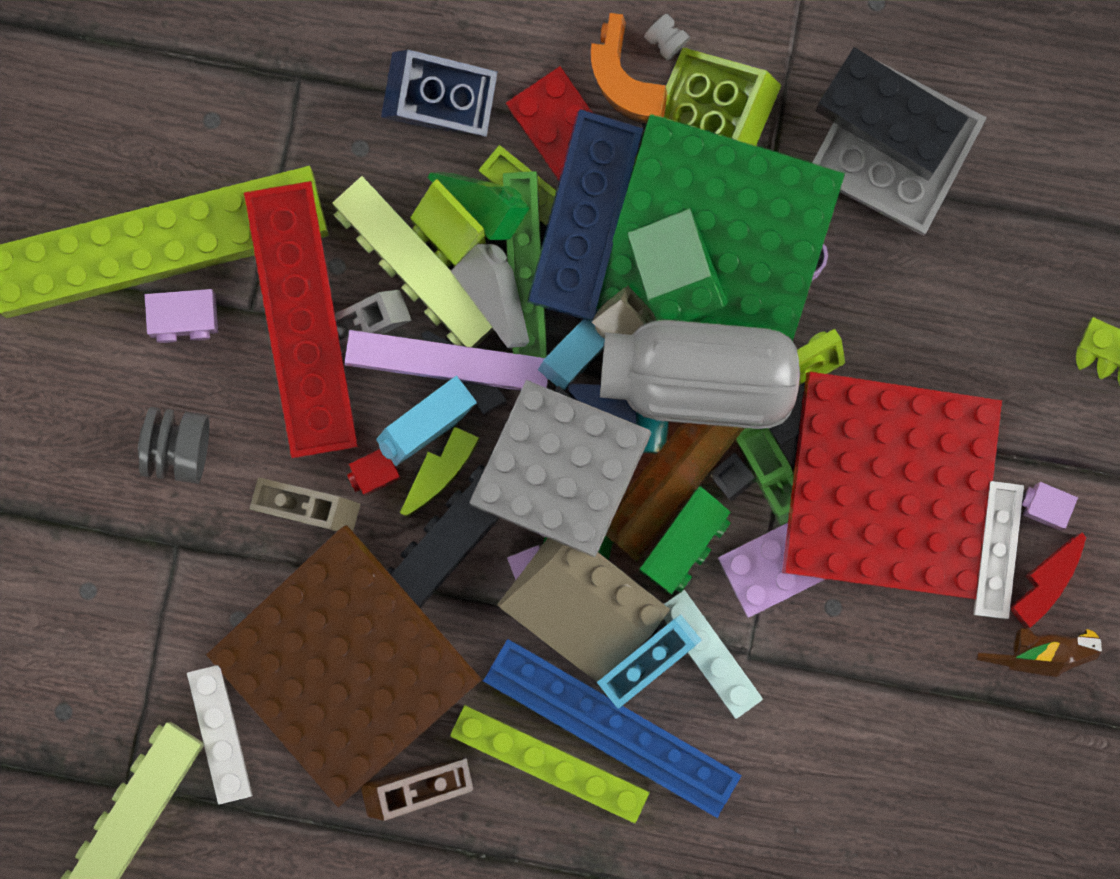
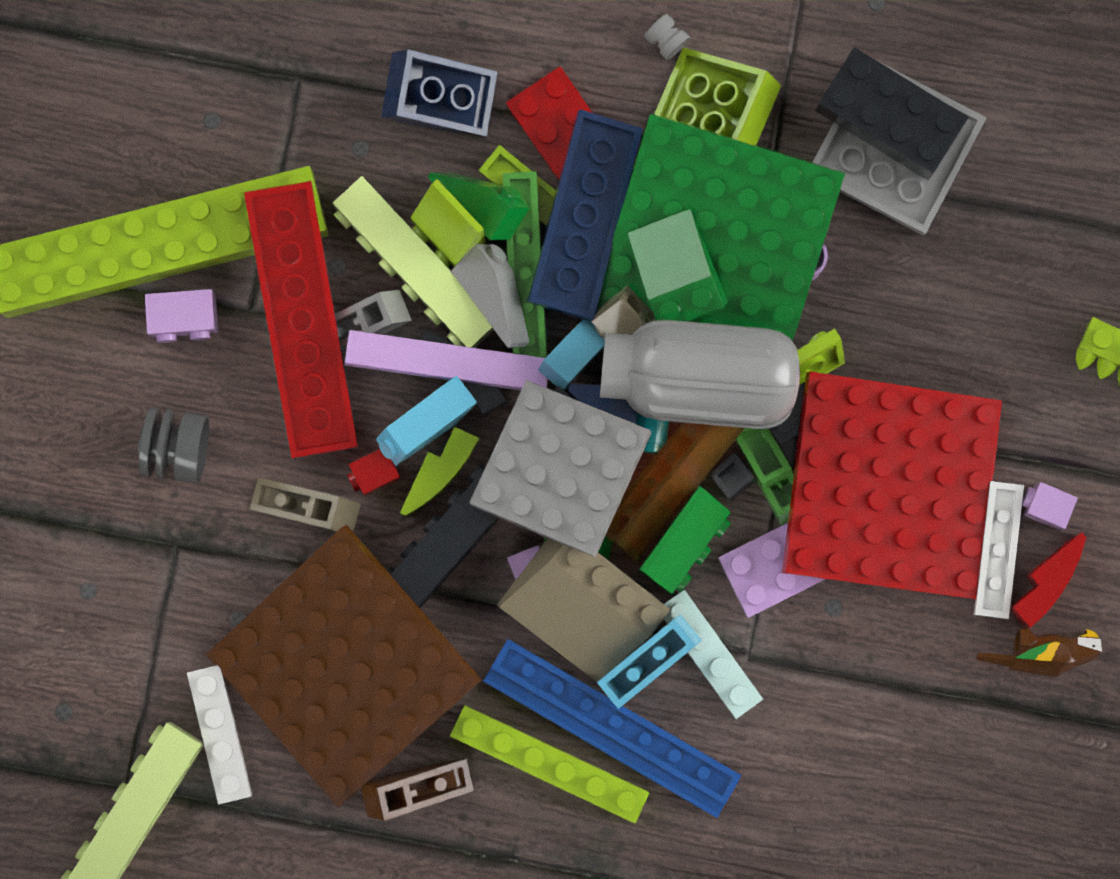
(624, 93): orange arch -> none

